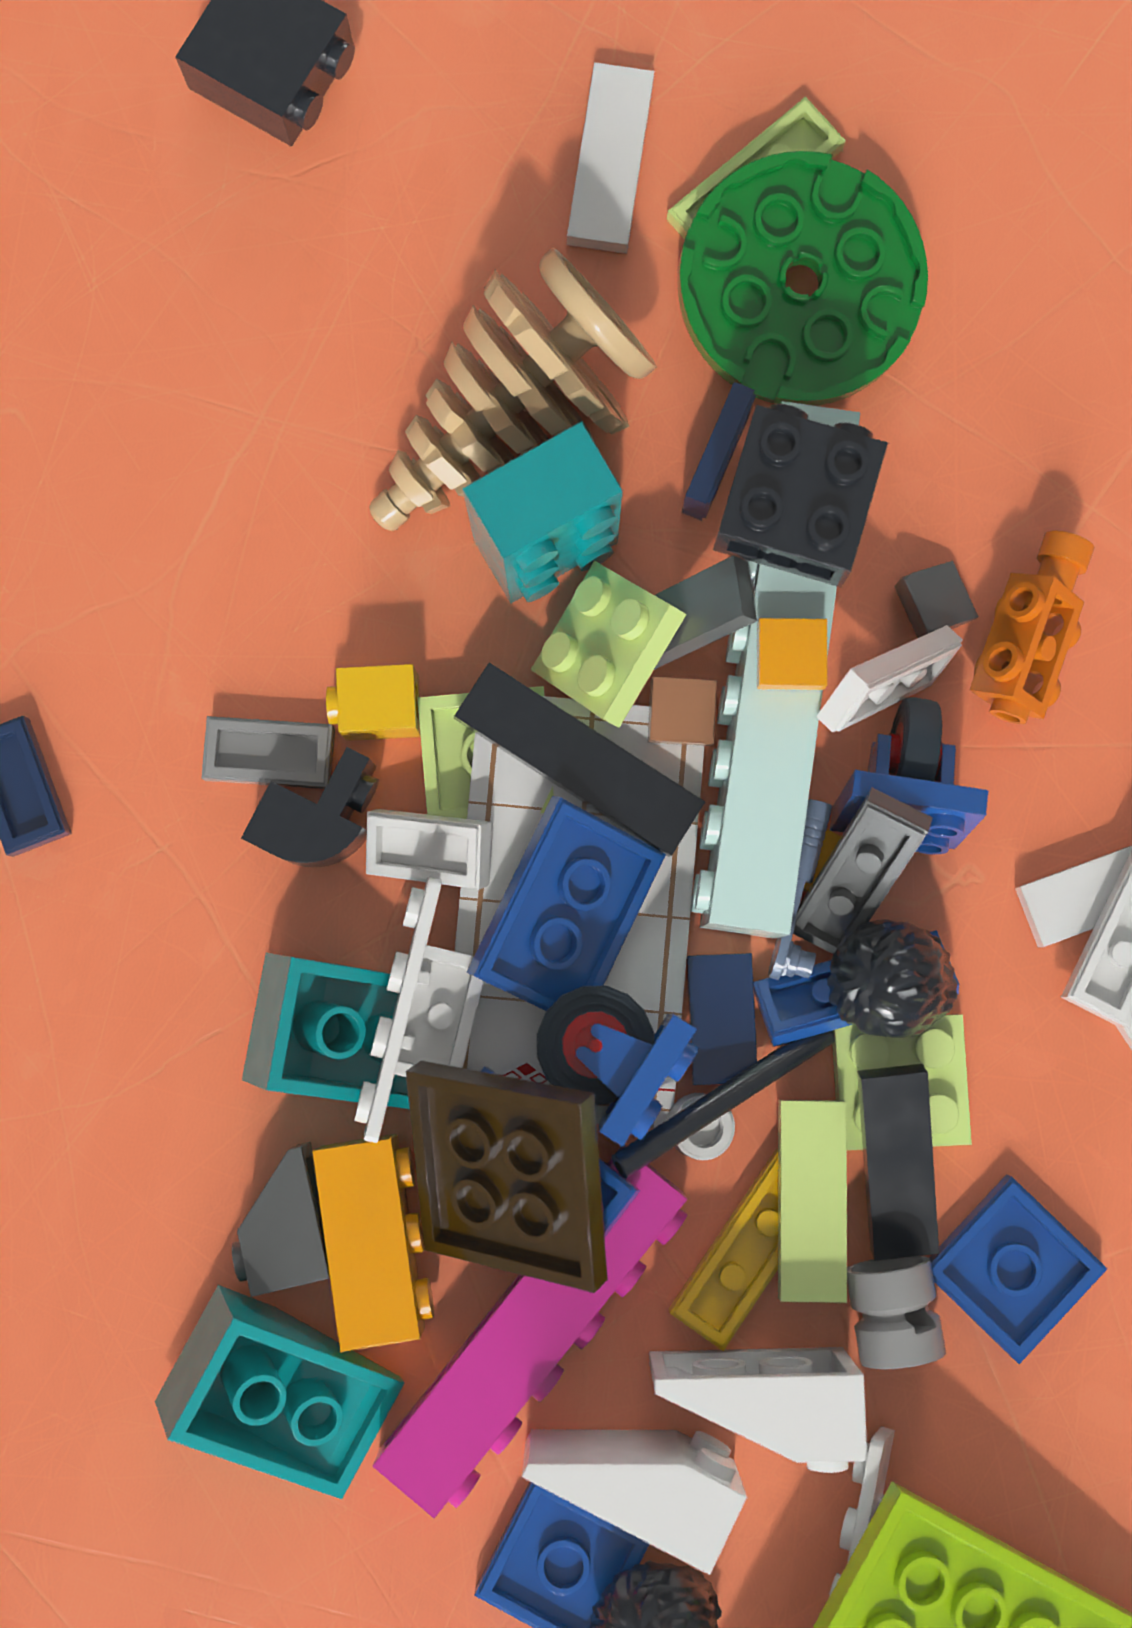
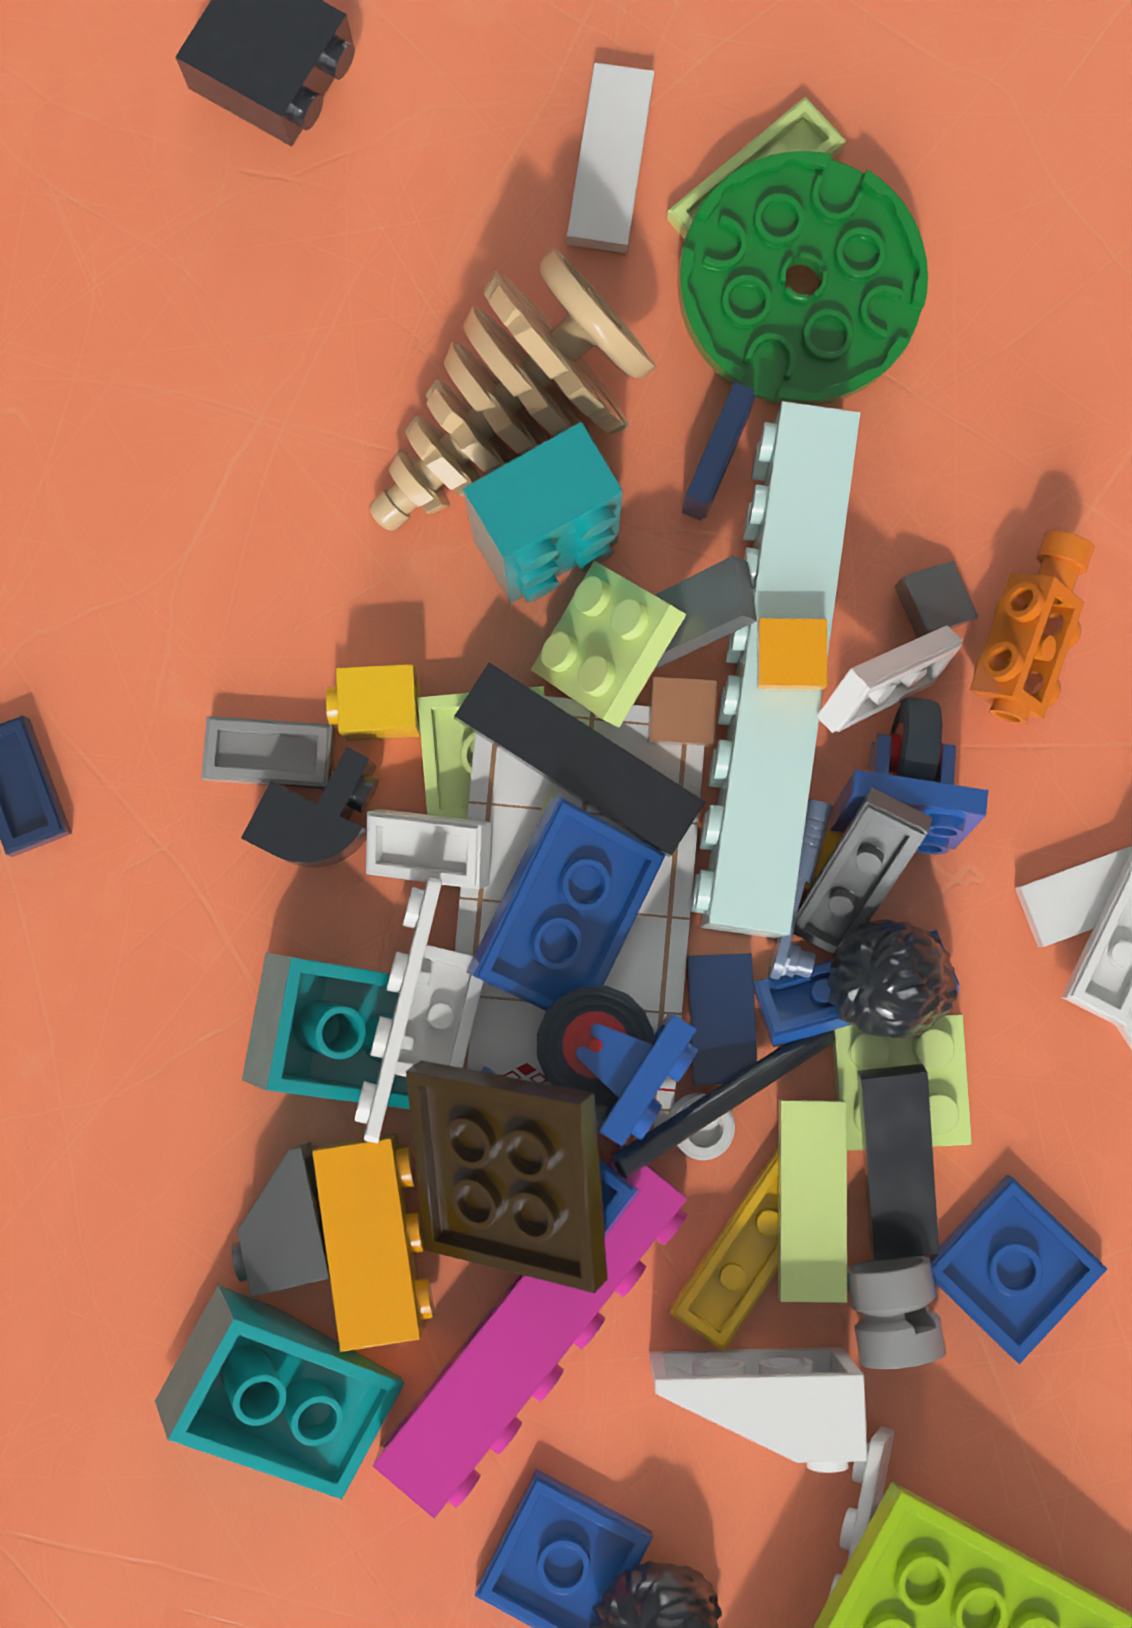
(647, 1482): white slope -> none
(801, 494): black brick -> none

